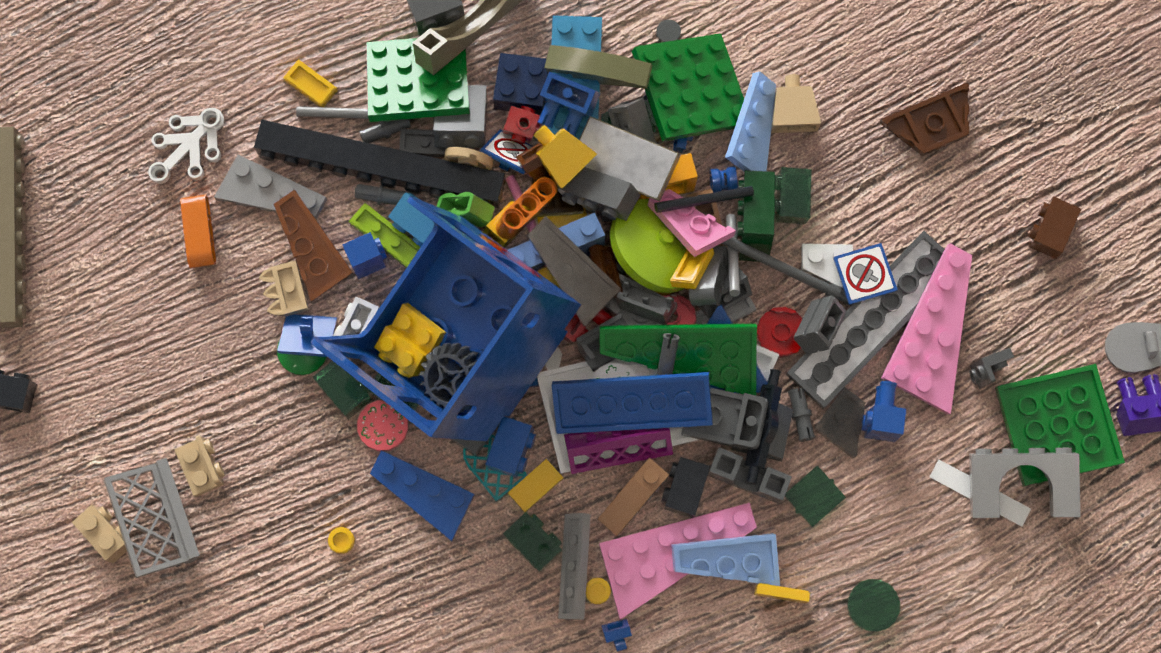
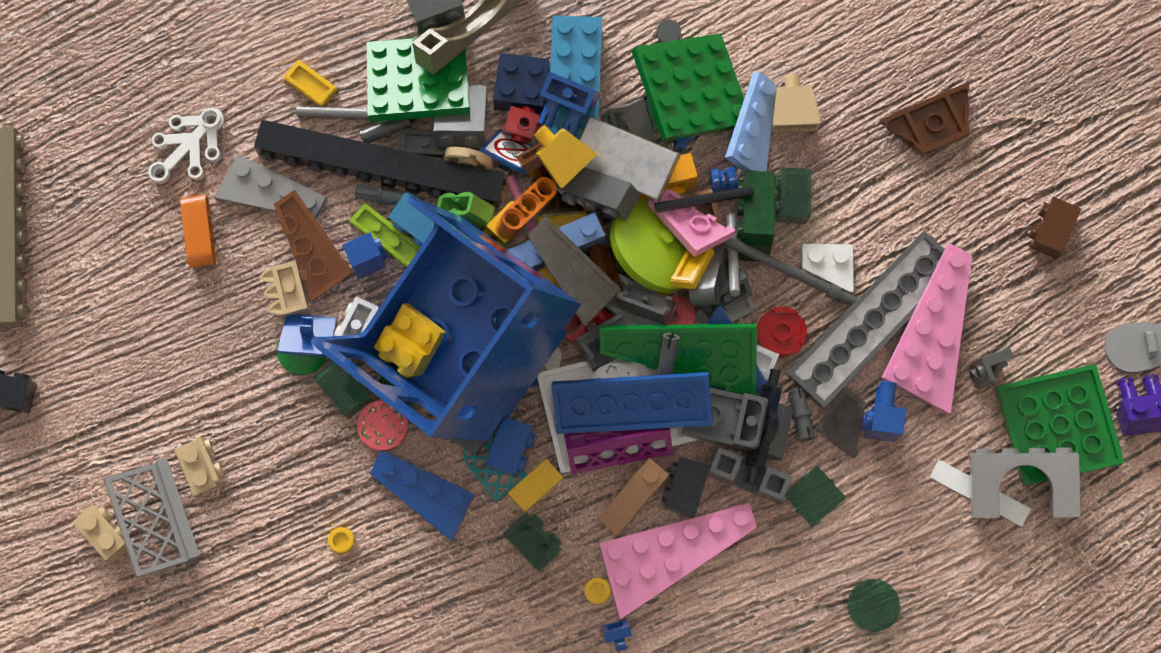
(441, 369): dark grey gear -> none
(574, 566): light grey plate -> none
(599, 66): olive slope -> none
(735, 558): light blue wing -> none
(782, 593): yellow tile -> none
(820, 325): dark grey brick -> none
(865, 273): piece -> none

